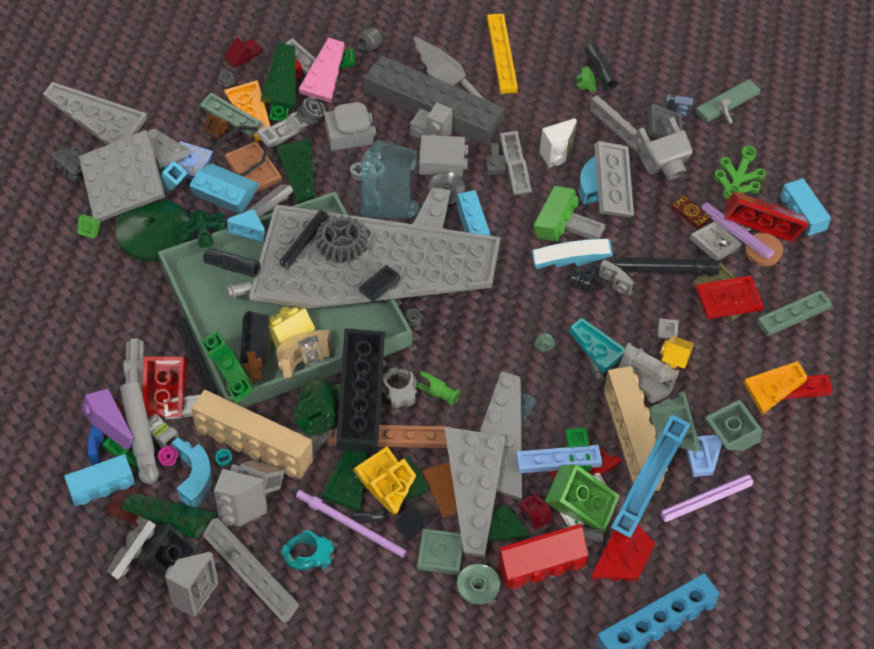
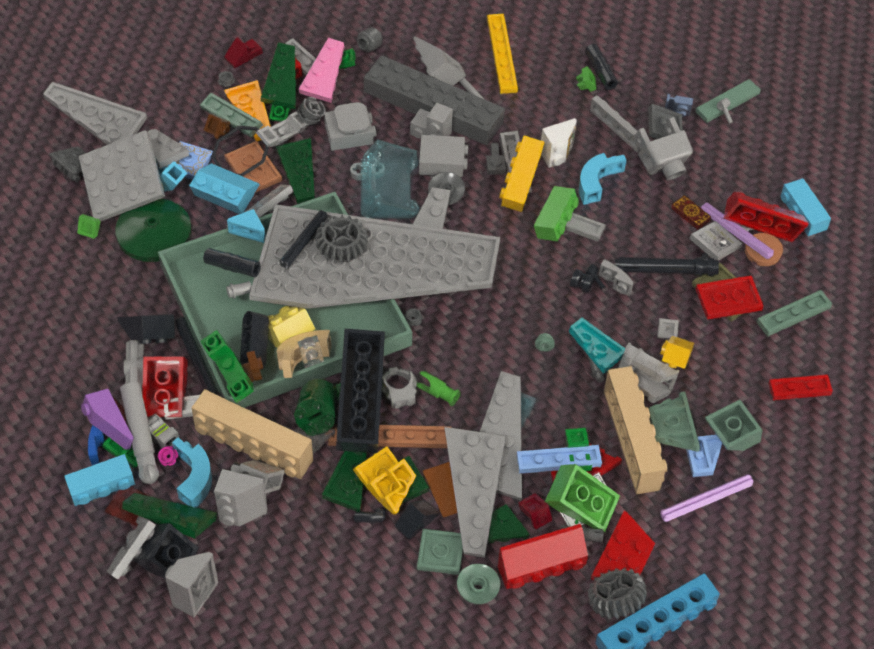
(148, 327): none -> black slope
(200, 221): dark green plant -> none
(222, 454): teal hinge -> none
(250, 570): light grey plate -> none
(317, 504): lavender bar -> none
(320, 557): teal piece -> none
(379, 283): black plate -> none
(471, 213): medium azure brick -> none
(522, 174): none -> yellow brick
(571, 252): white slope -> none
(613, 179): light grey plate -> none
(617, 593): none -> dark grey gear
(650, 475): dark azure arch -> none
(748, 154): bright green plant -> none
(774, 385): light orange wing -> none

